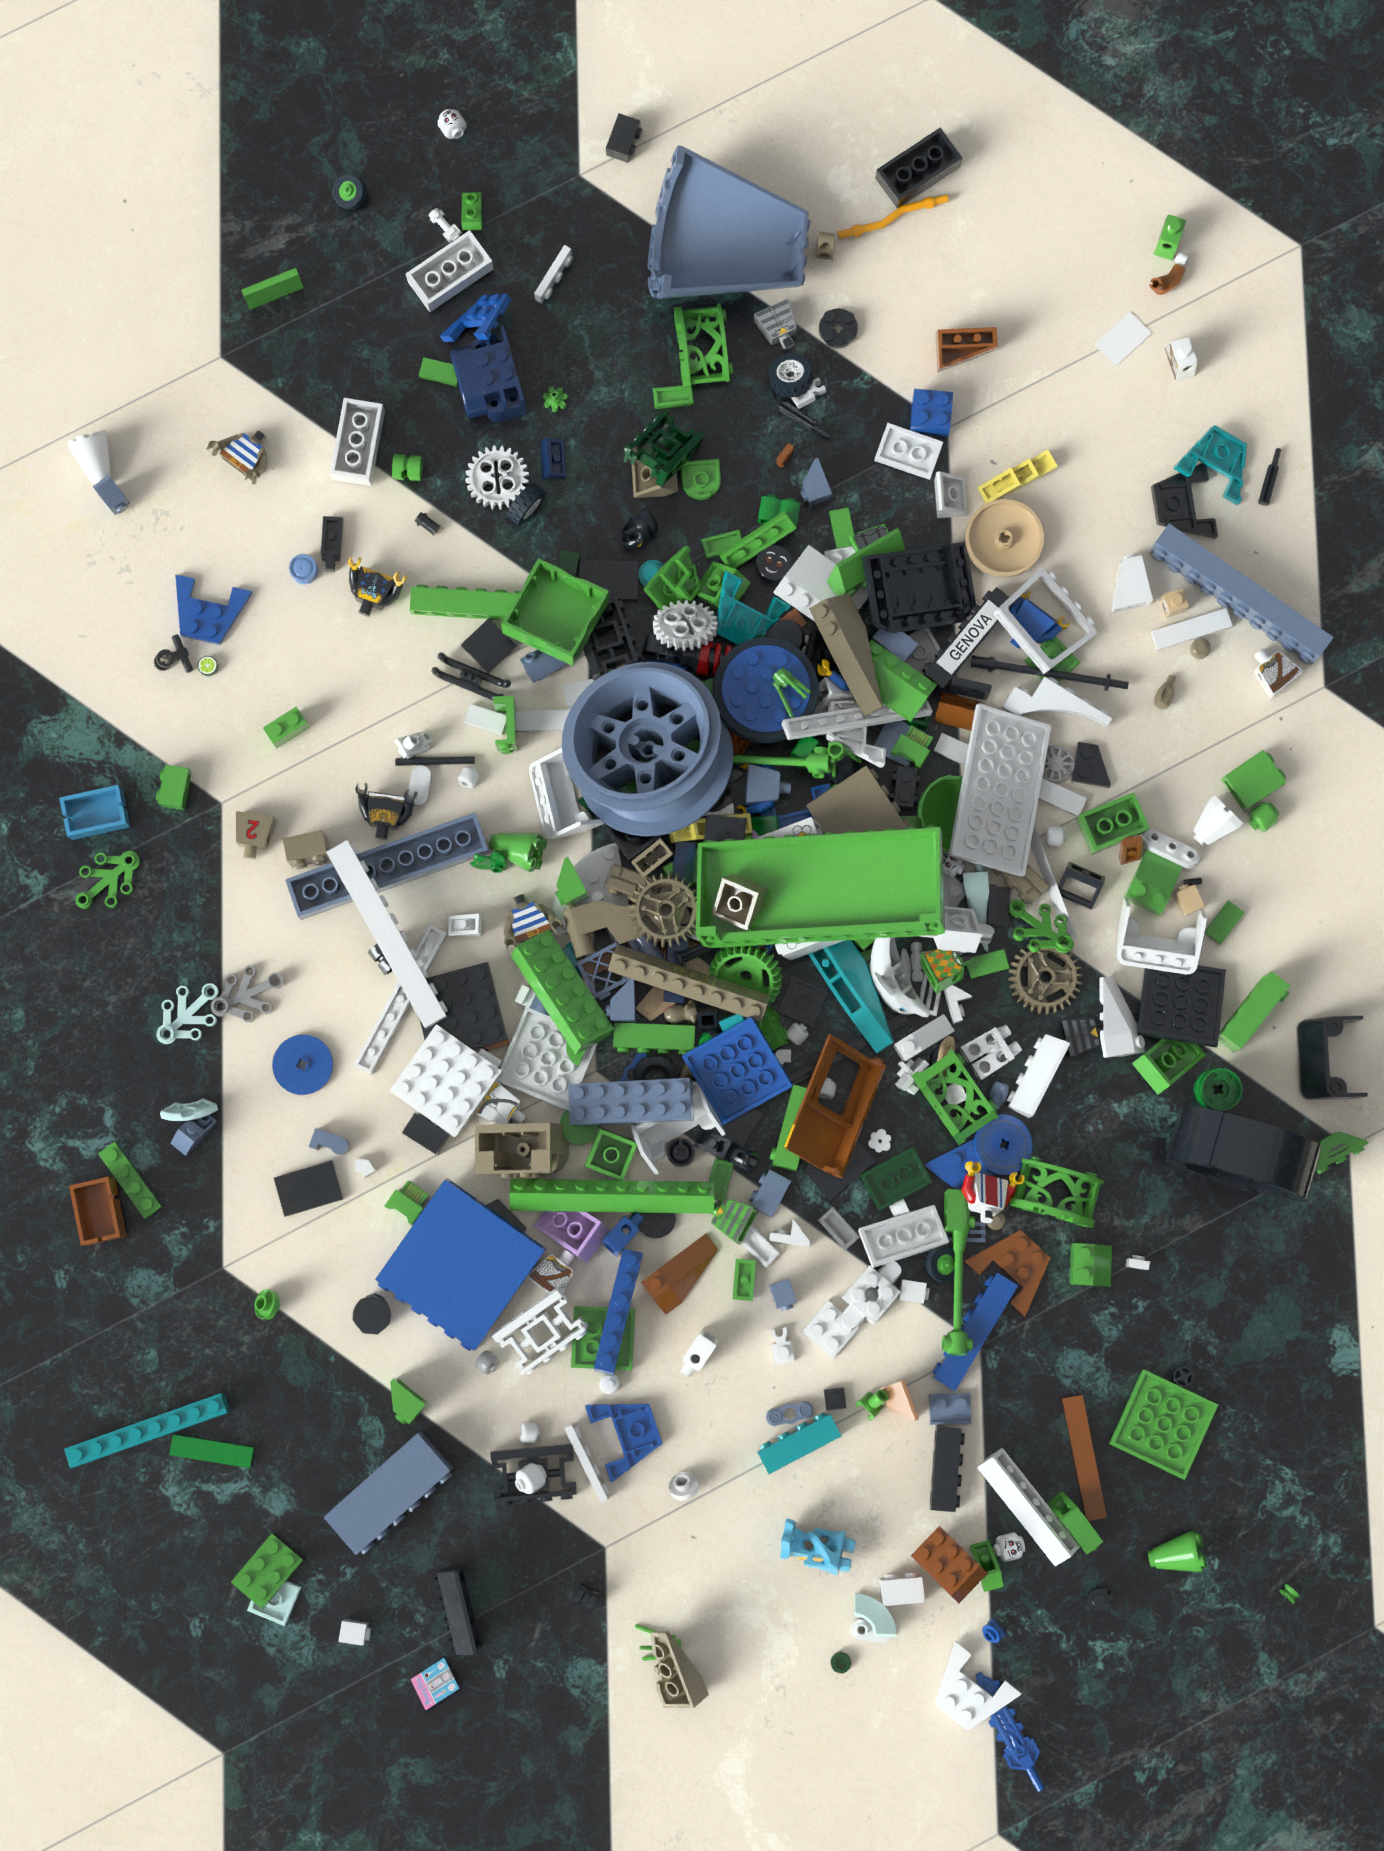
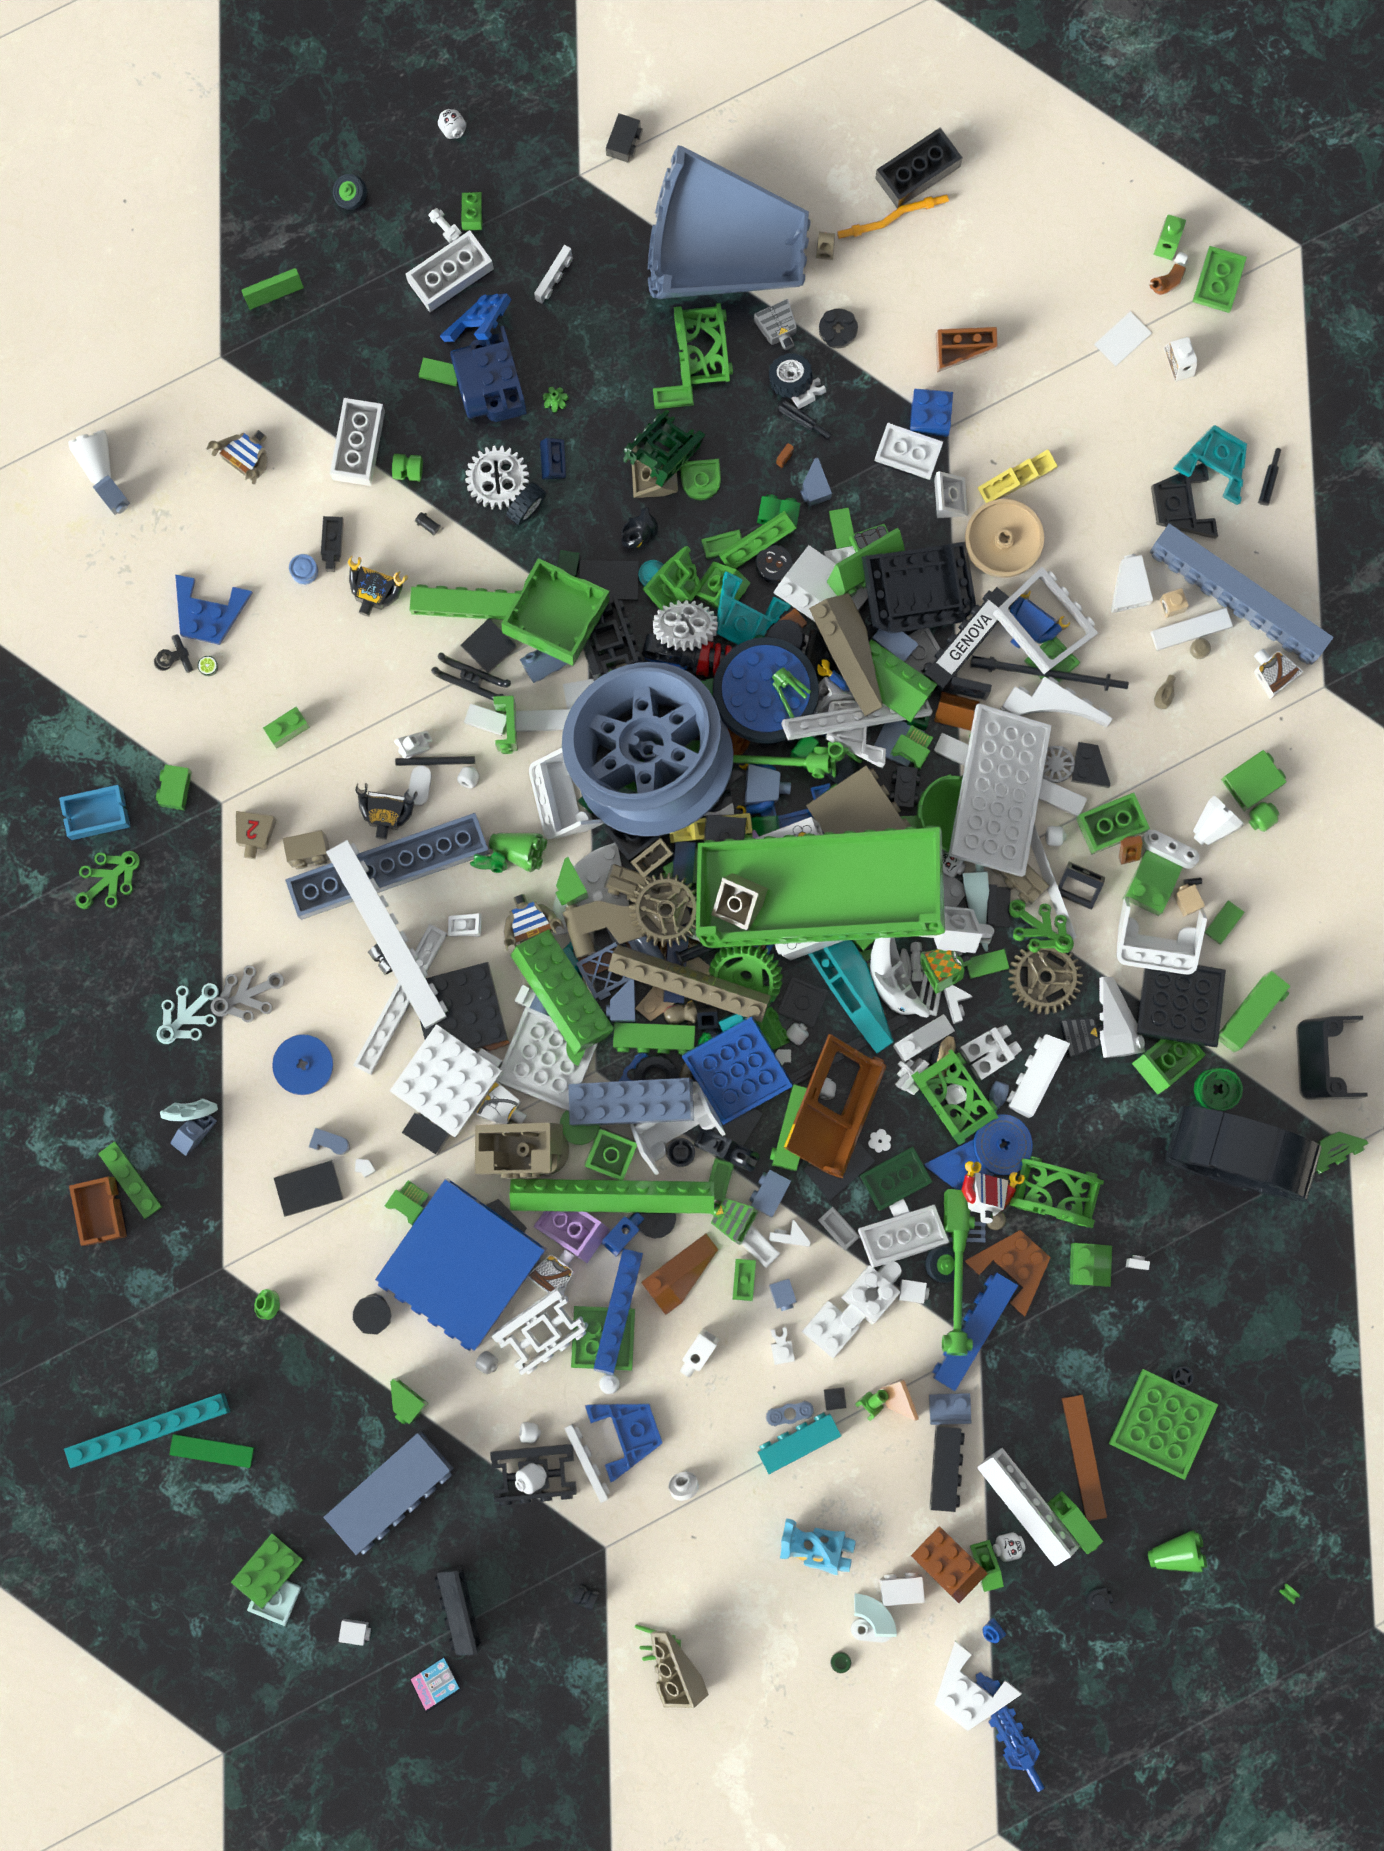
(1219, 279): none -> bright green plate

